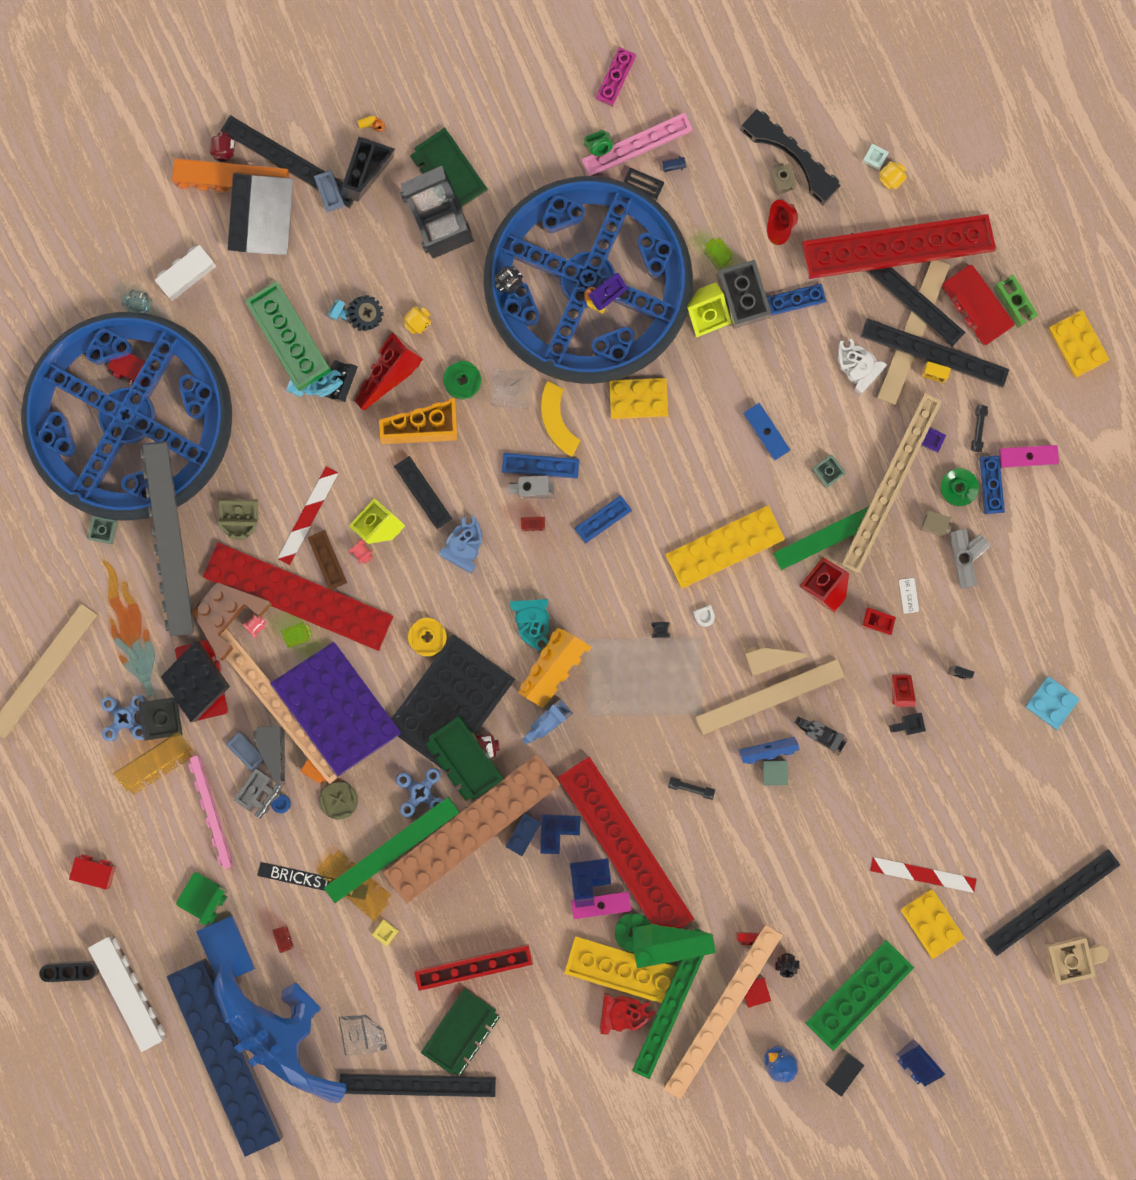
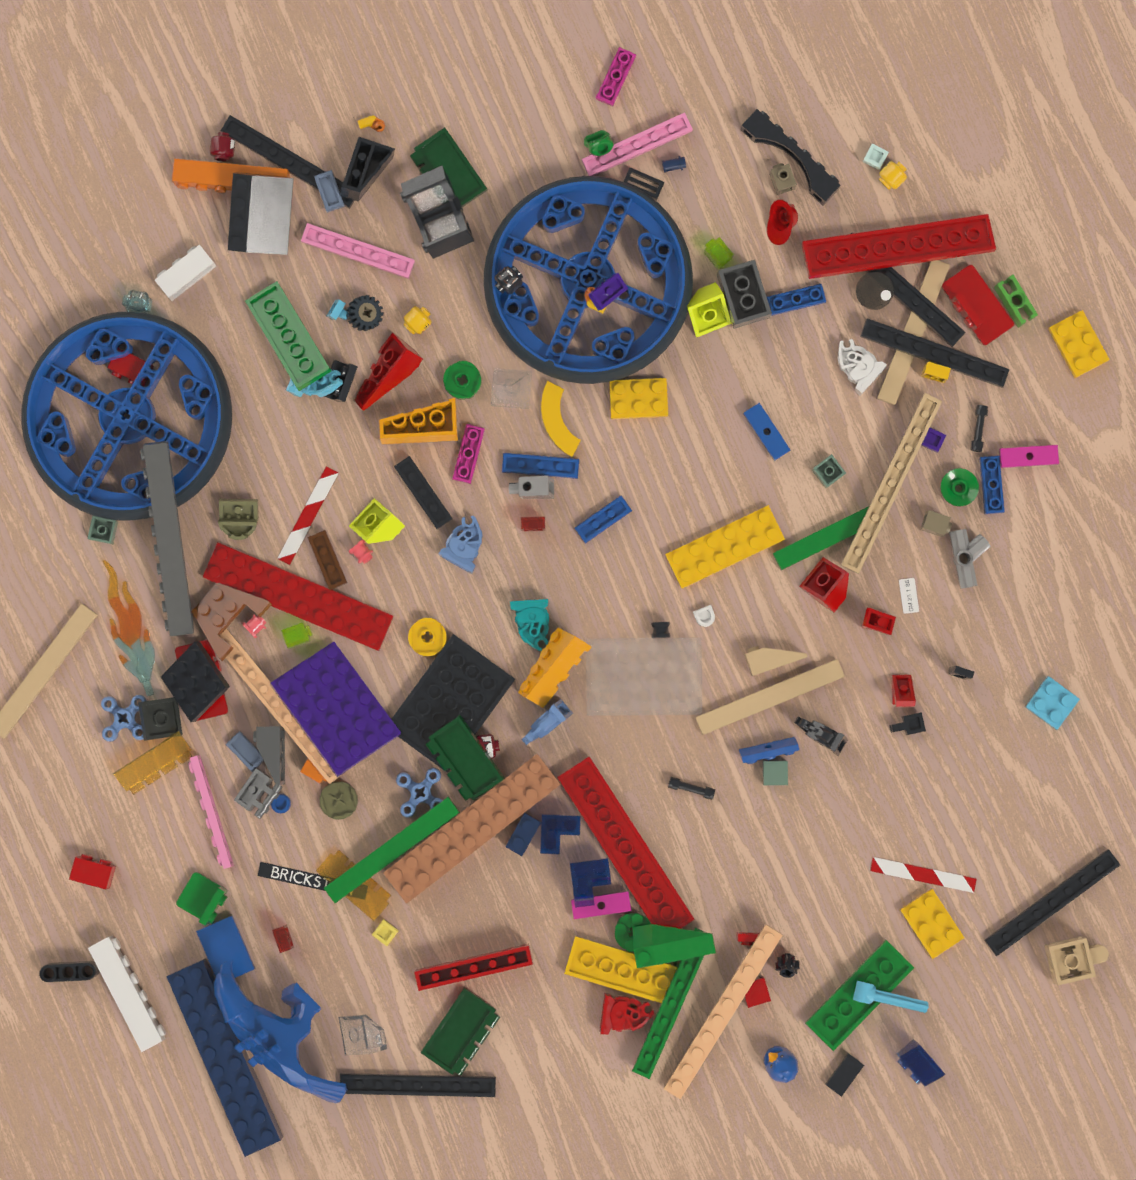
(357, 251): none -> bright pink plate
(466, 465): none -> dark pink tile
(868, 993): none -> medium azure axle
(875, 290): none -> clear smoke tile

